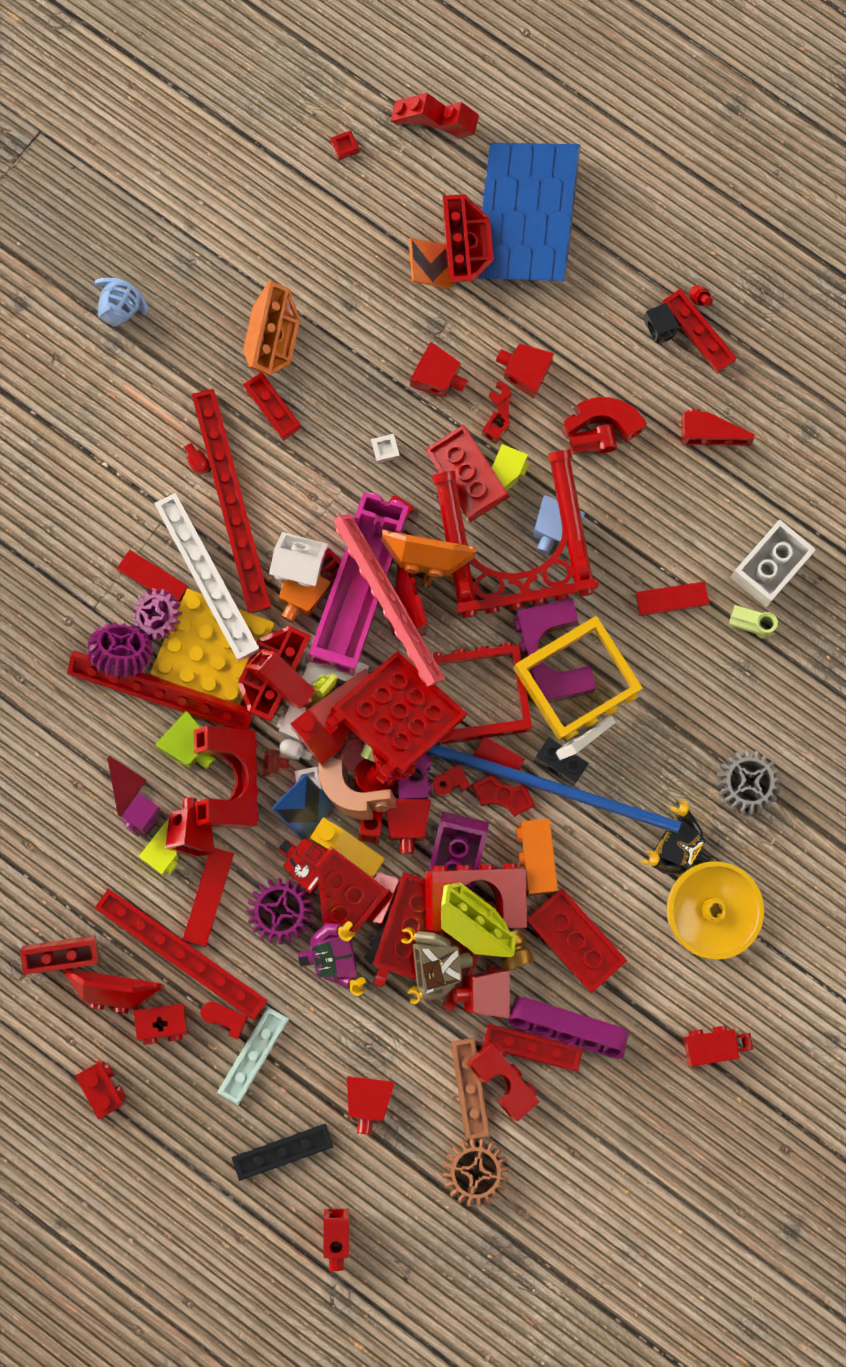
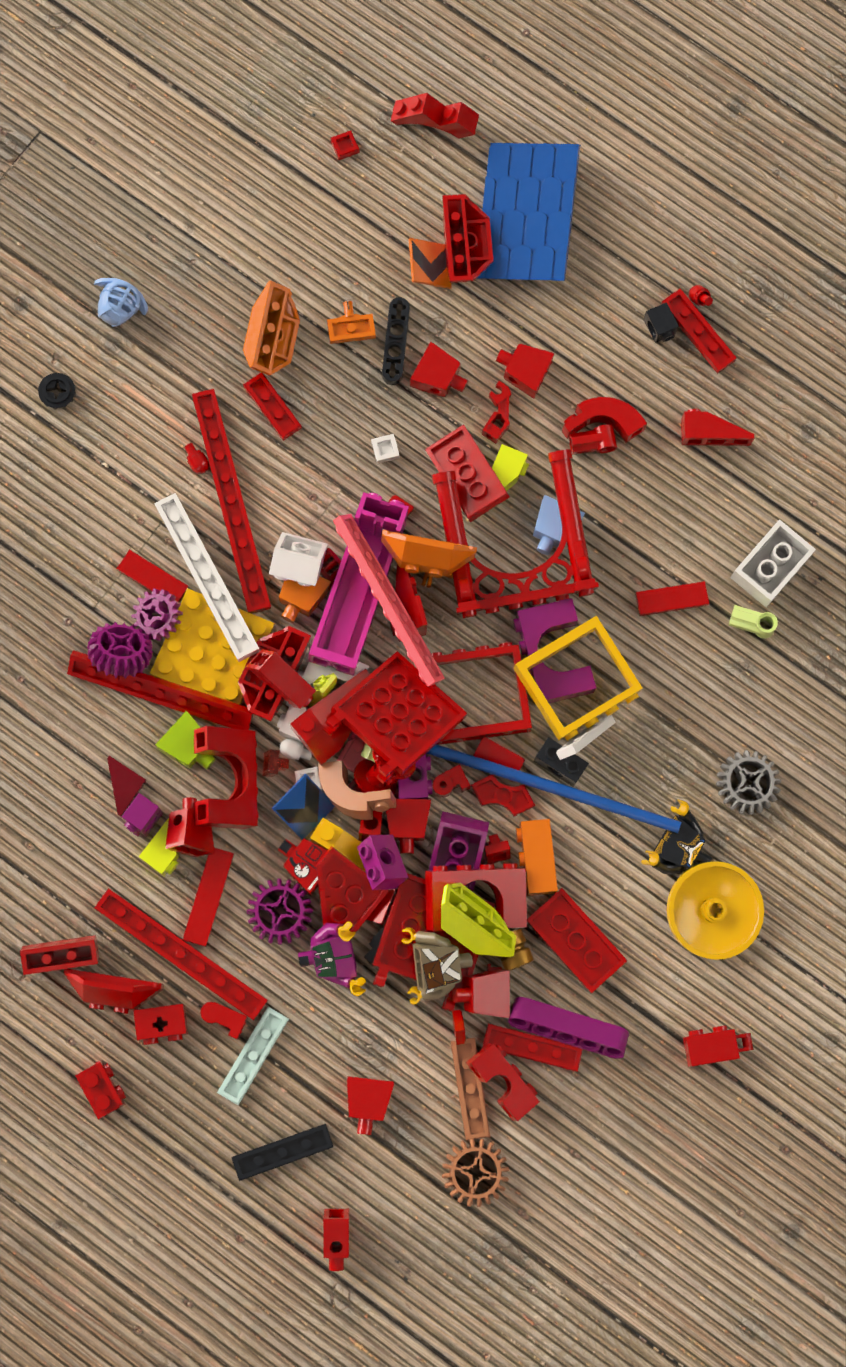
(50, 383): none -> black gear
(351, 326): none -> orange plate
(382, 862): none -> magenta brick
(395, 341): none -> black beam
(459, 1028): none -> red tile
(497, 850): none -> red tile

